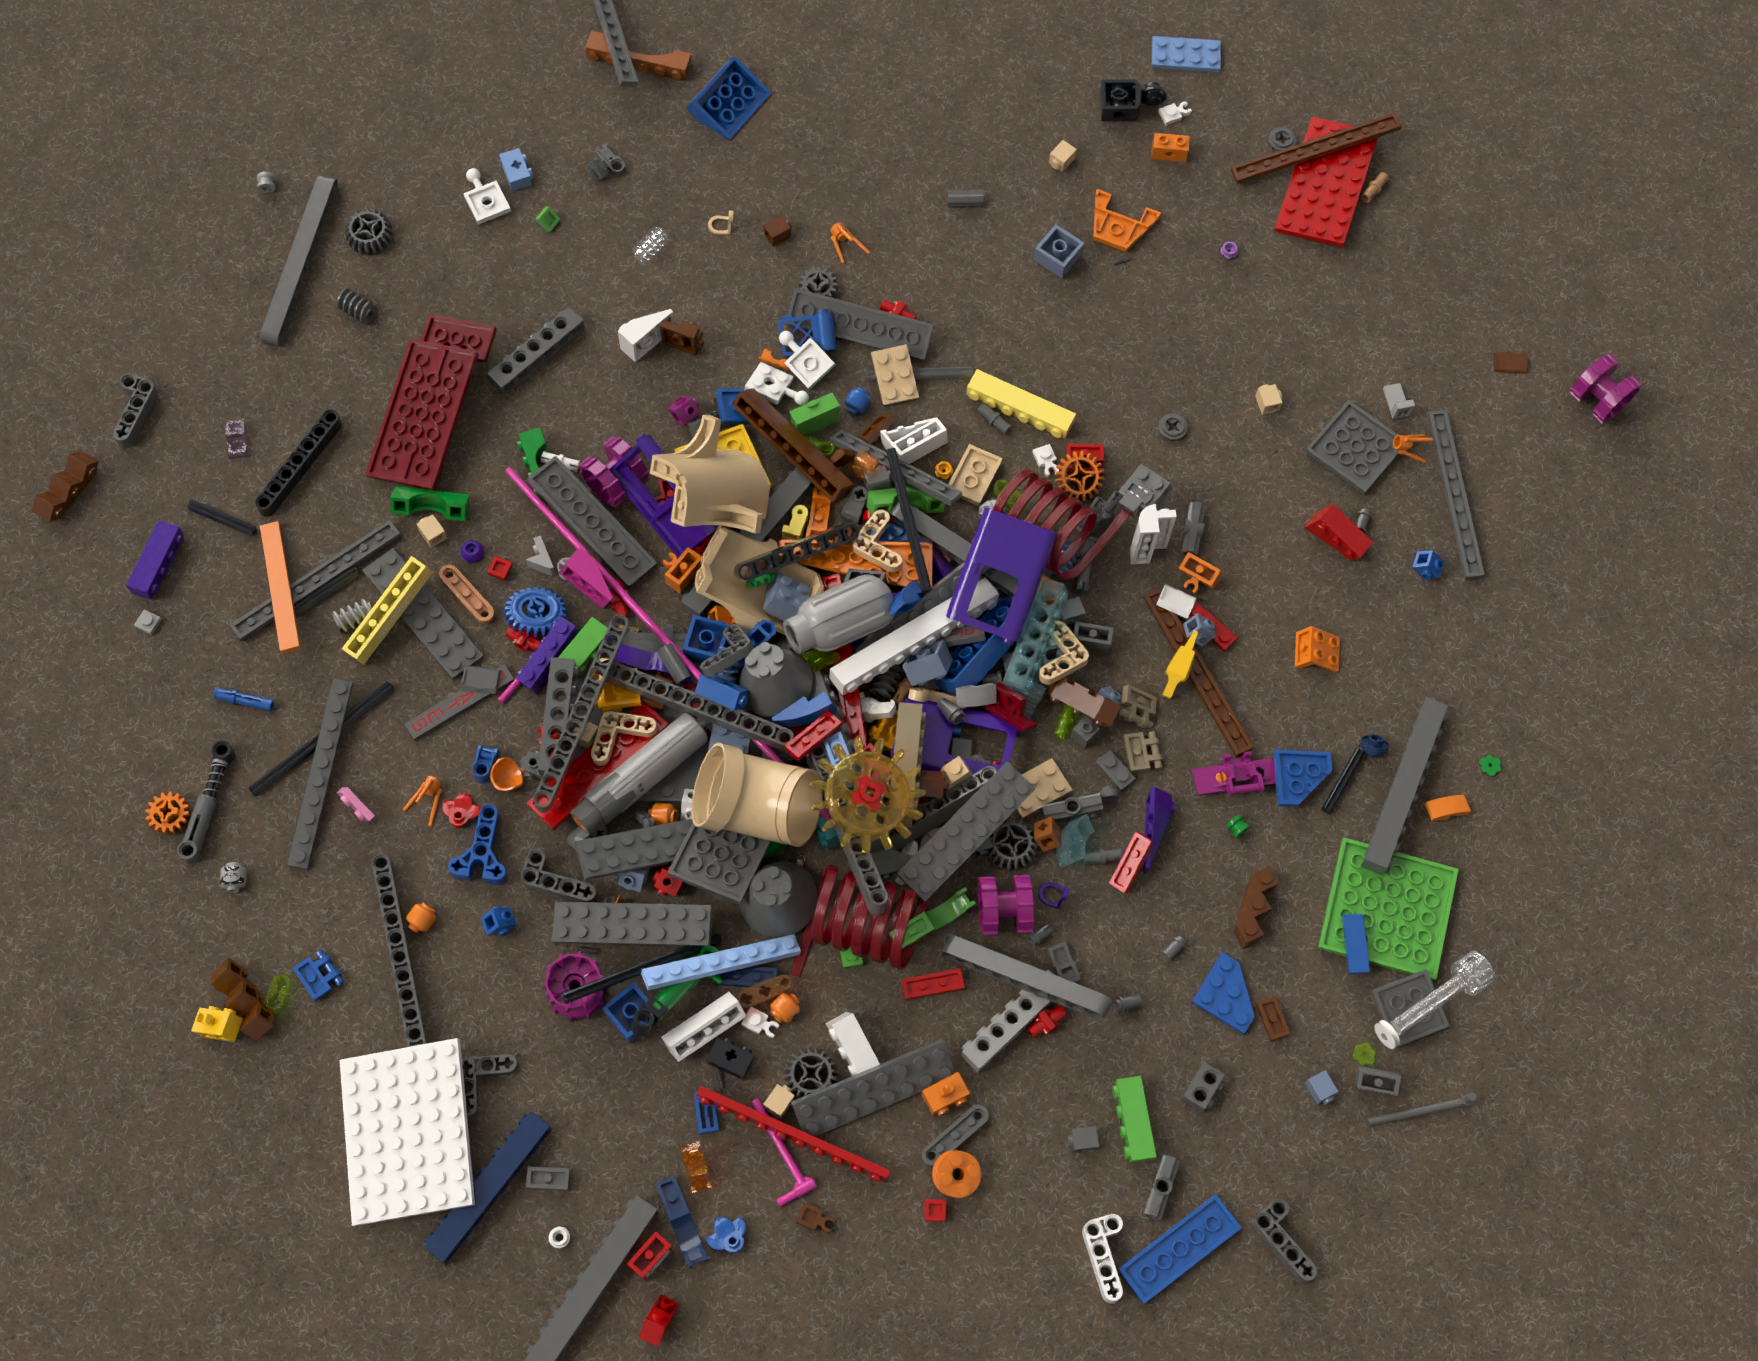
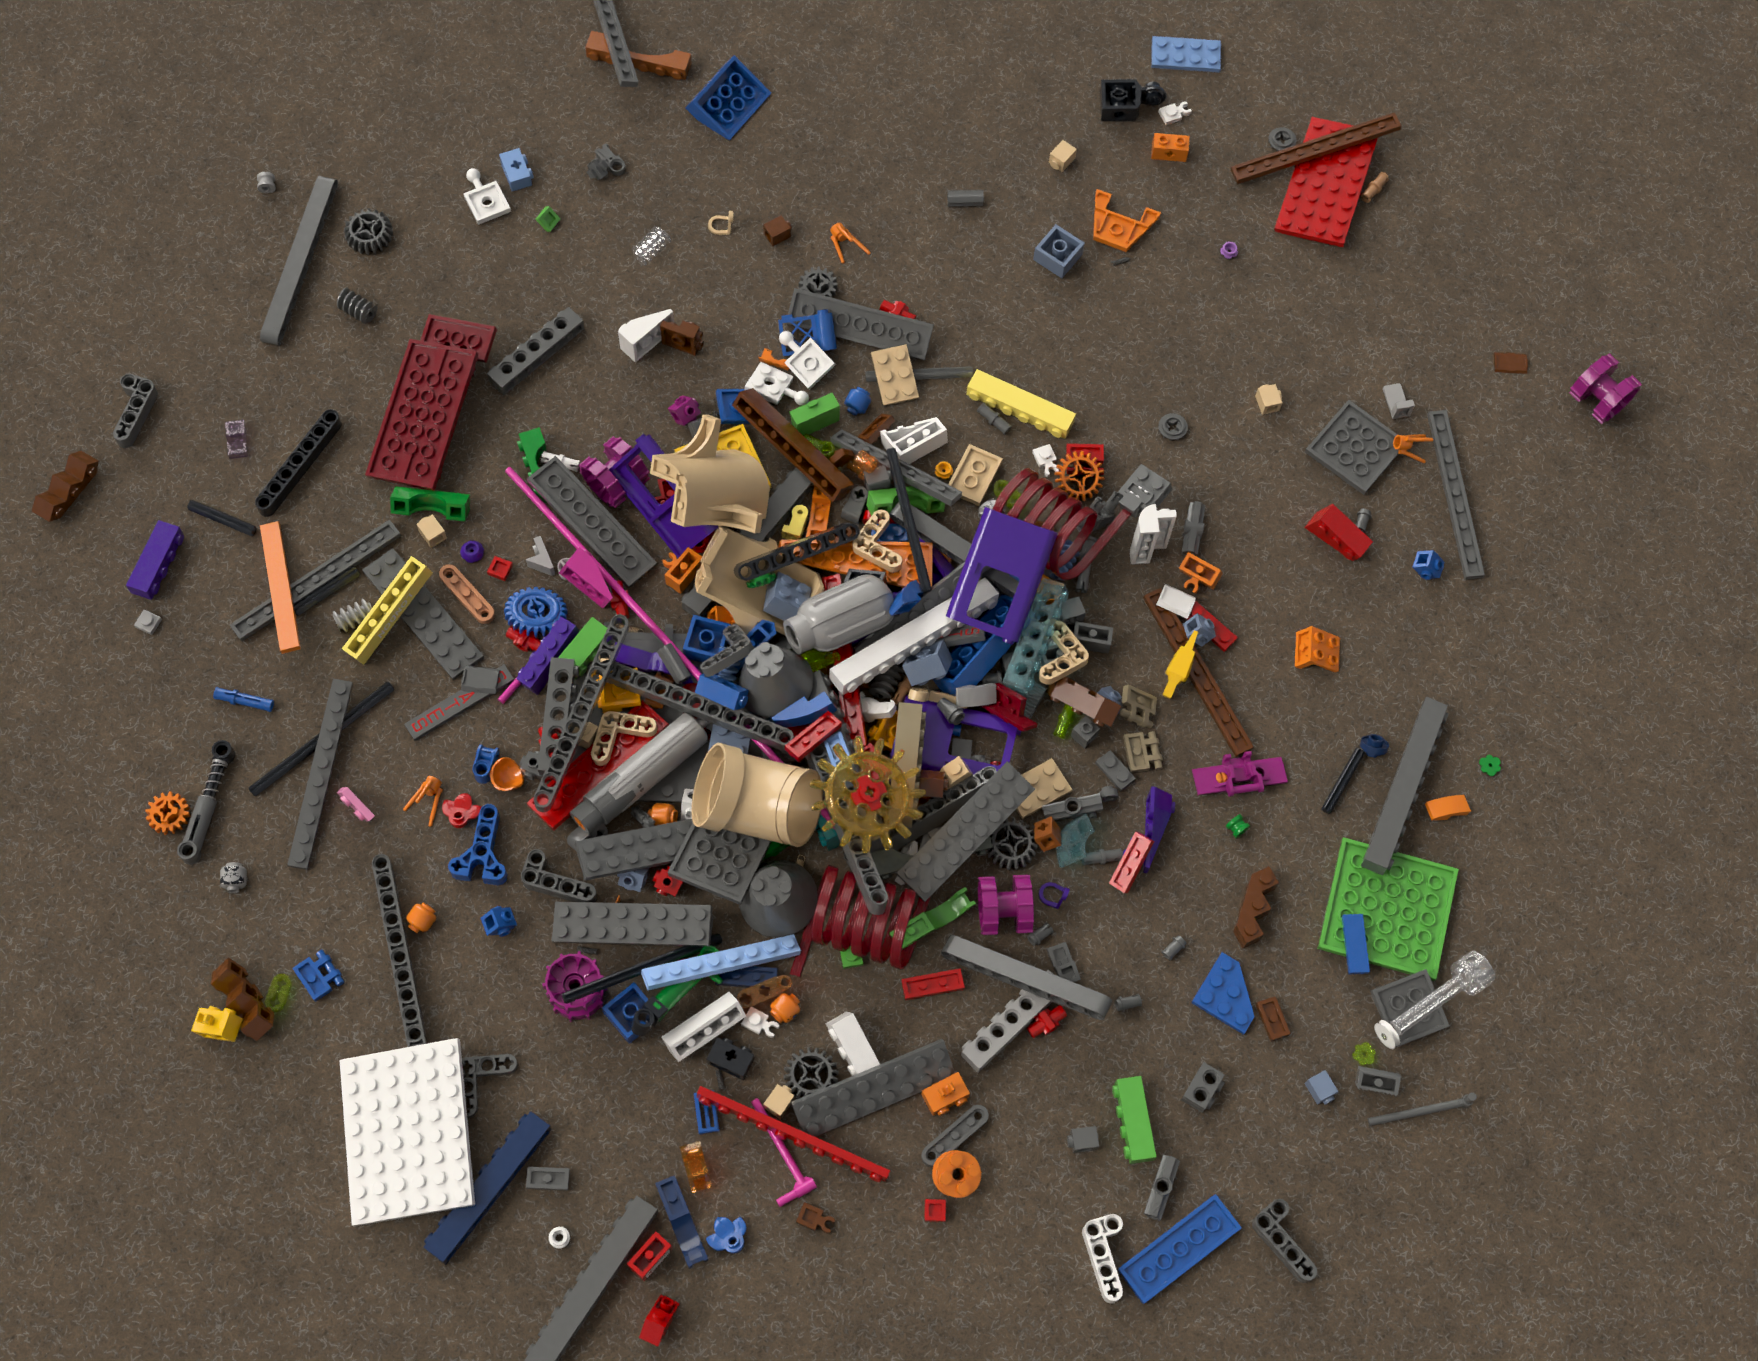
(1298, 774): blue plate -> none

